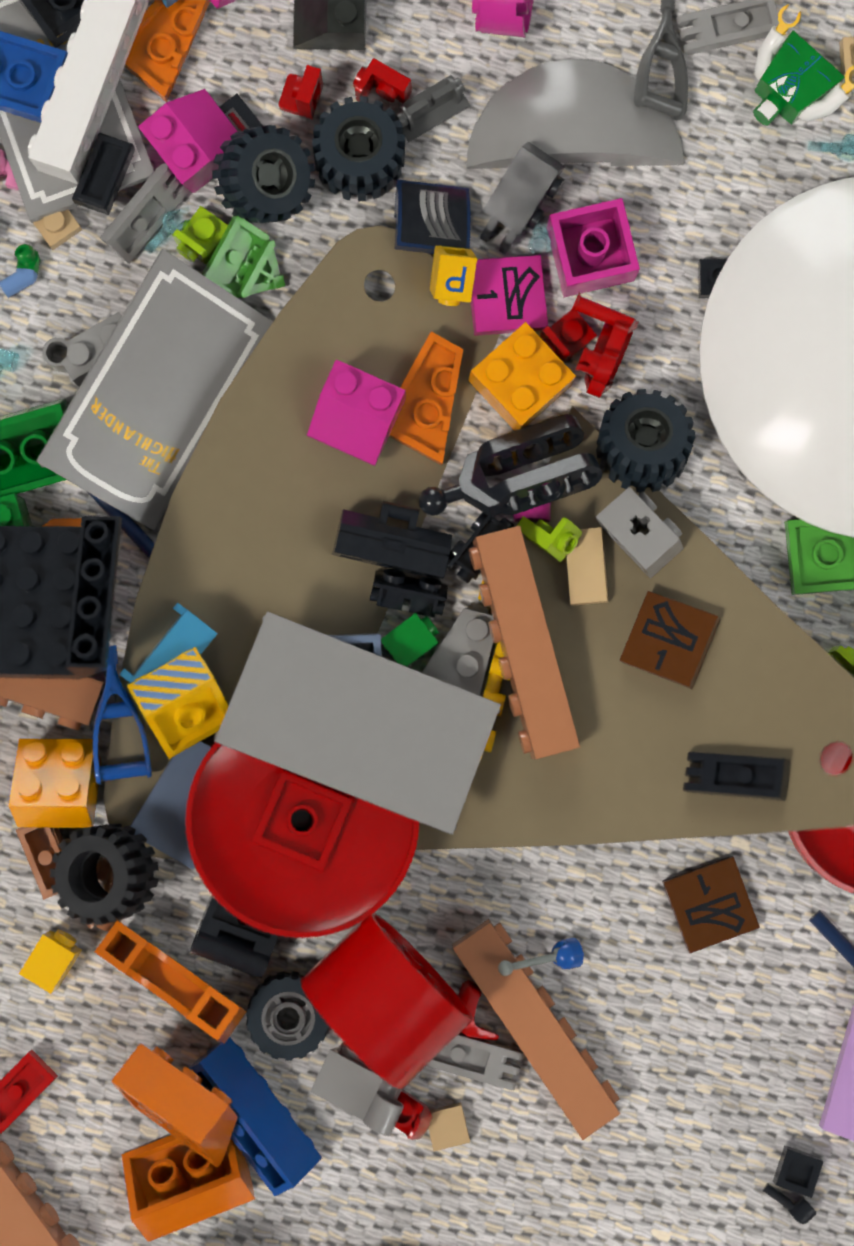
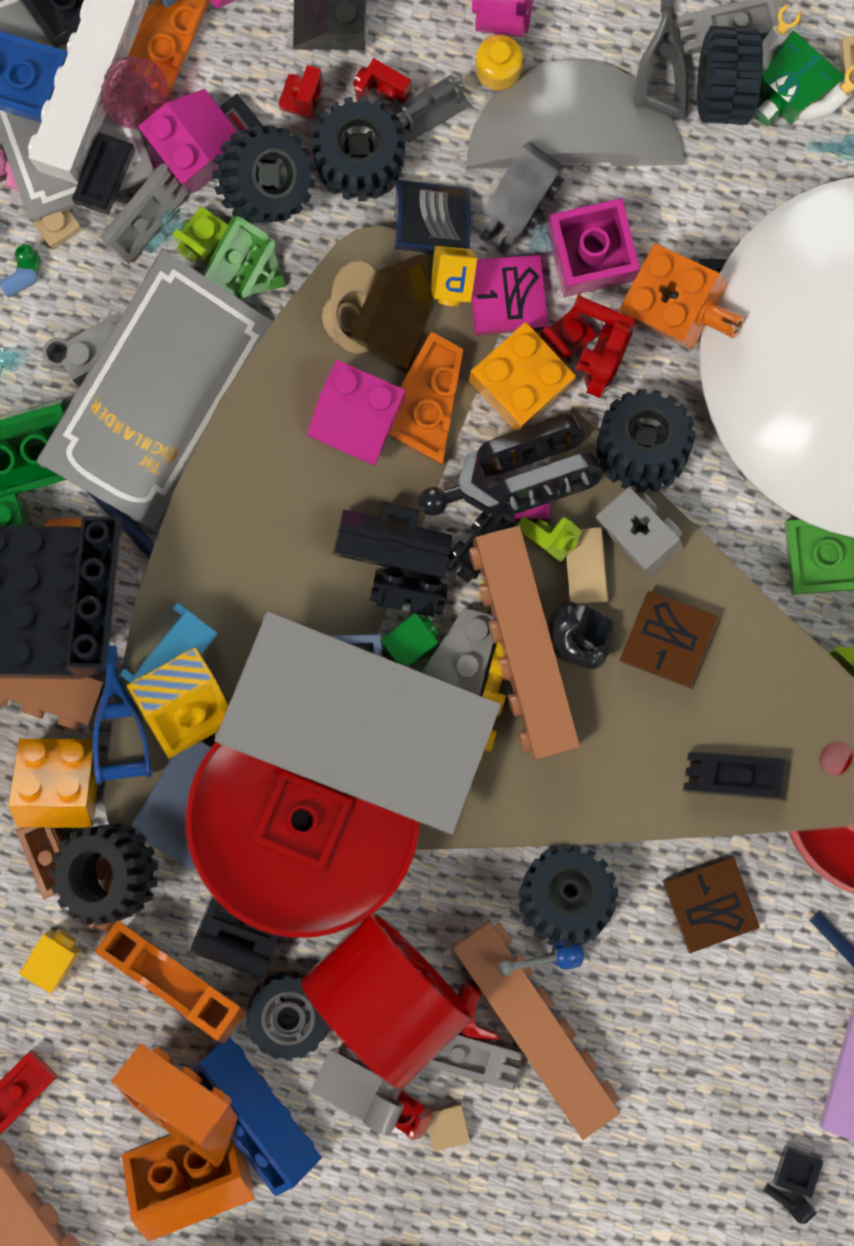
(134, 91): none -> clear pink wheel
(347, 300): none -> tan piece
(395, 313): none -> dark brown tile
(498, 62): none -> yellow head
(567, 896): none -> black wheel
(580, 635): none -> black hair
(695, 307): none -> orange brick
(729, 75): none -> black wheel

